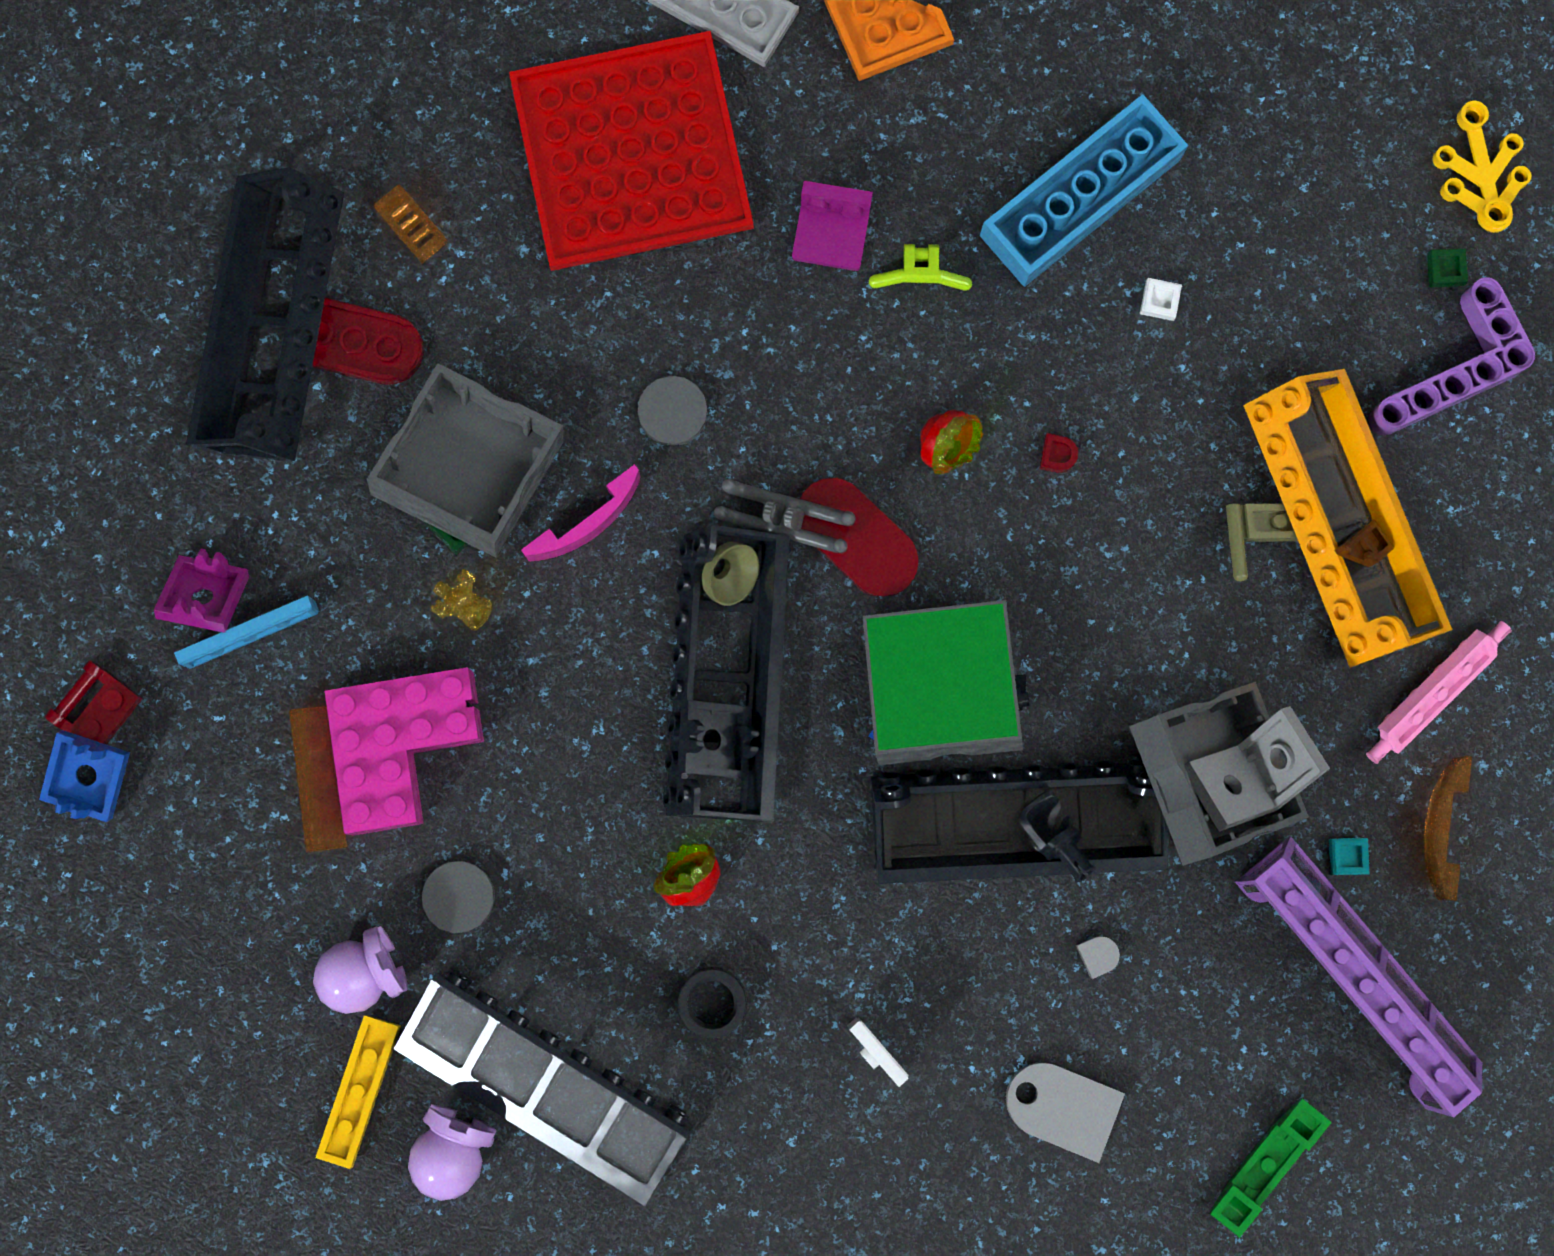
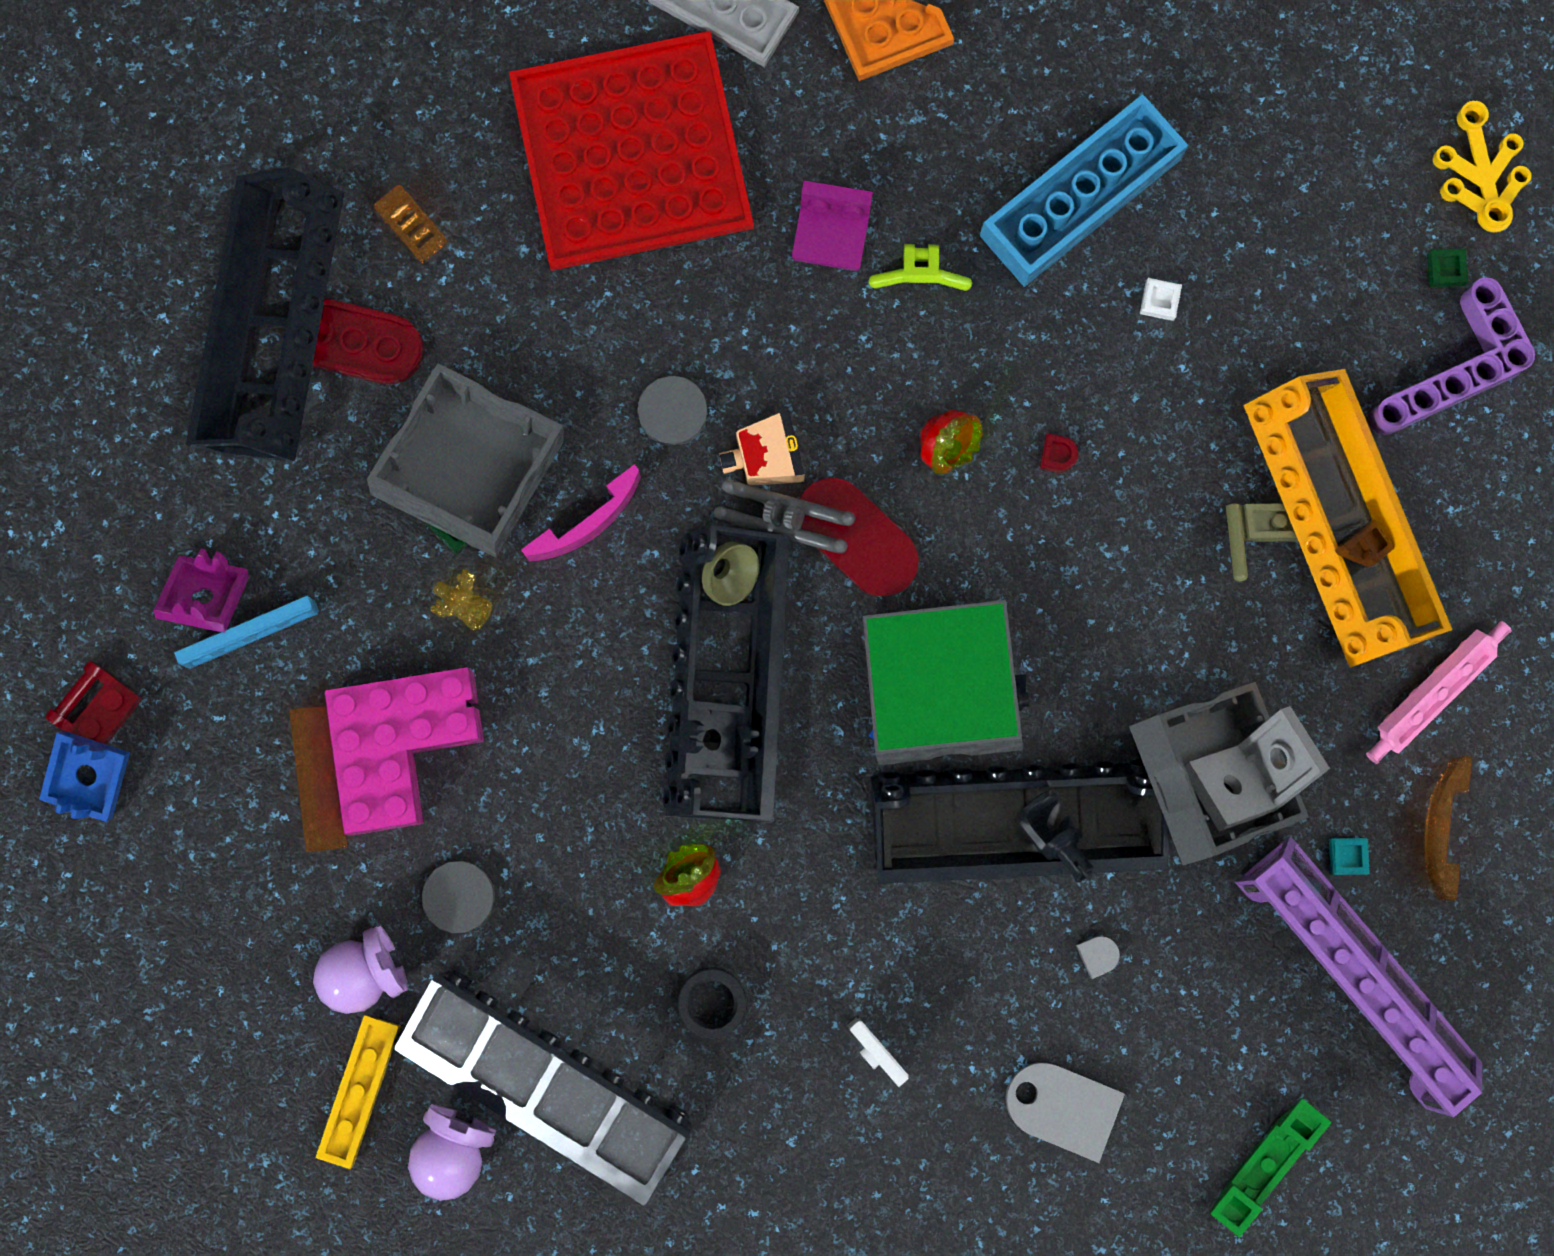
(766, 452): none -> torso

